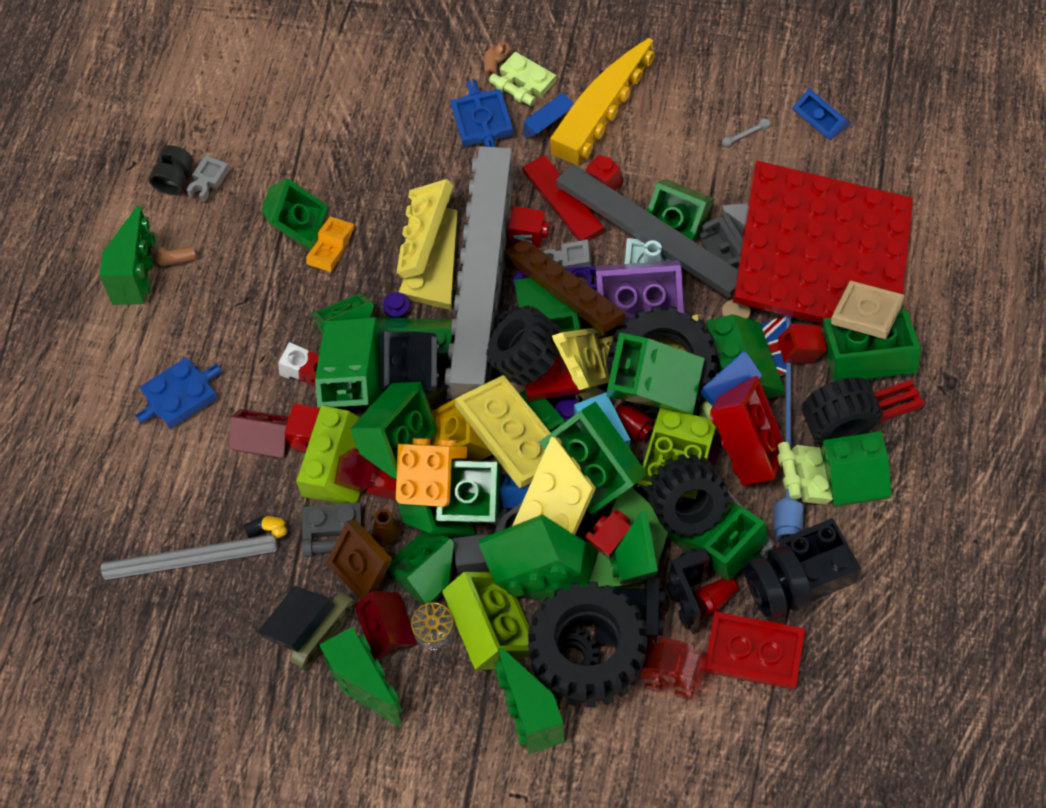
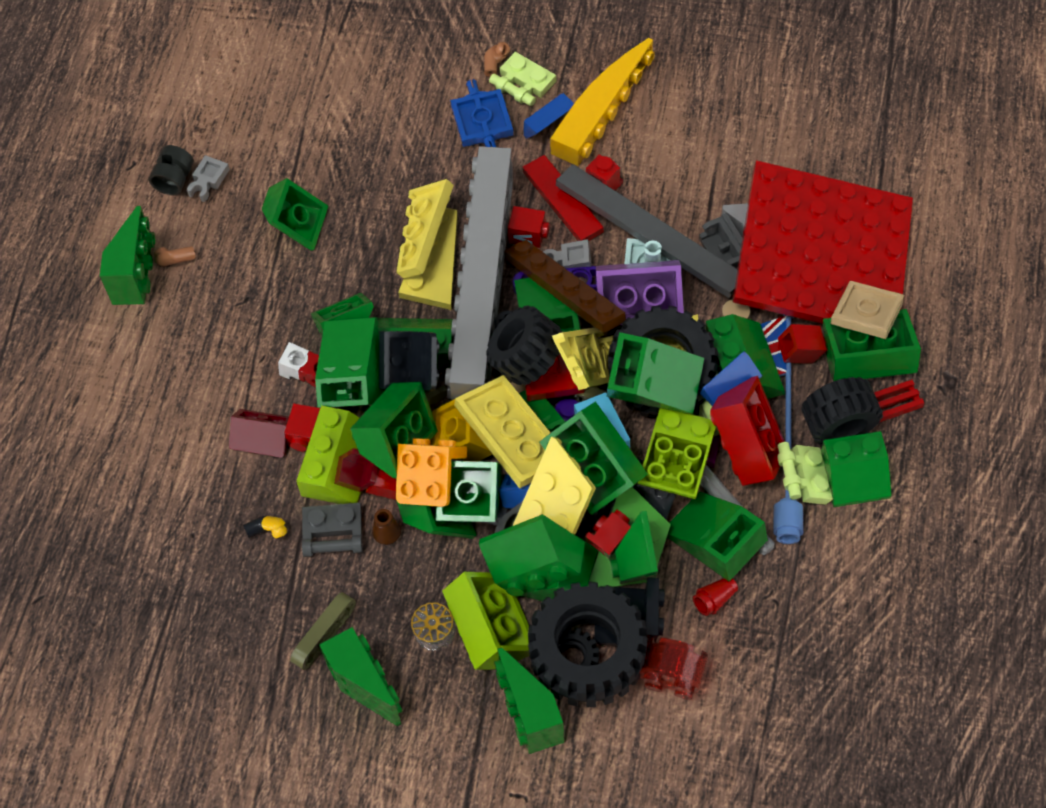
(178, 393): blue plate -> none
(188, 557): light grey axle -> none
(296, 618): black tile -> none
(330, 245): light orange slope -> none
(359, 559): reddish brown tile -> none
(384, 622): dark red panel -> none
(396, 305): dark purple plate -> none
(423, 566): green slope -> none
(469, 555): dark grey brick -> none
(635, 422): red brick -> none
(680, 207): green slope -> none
(684, 573): black bracket -> none
(693, 515): black tyre -> none
(754, 650): red plate -> none
(764, 125): light grey hinge -> none
(777, 582): black wheel -> none
(820, 114): blue slope -> none
(824, 558): black slope -> none

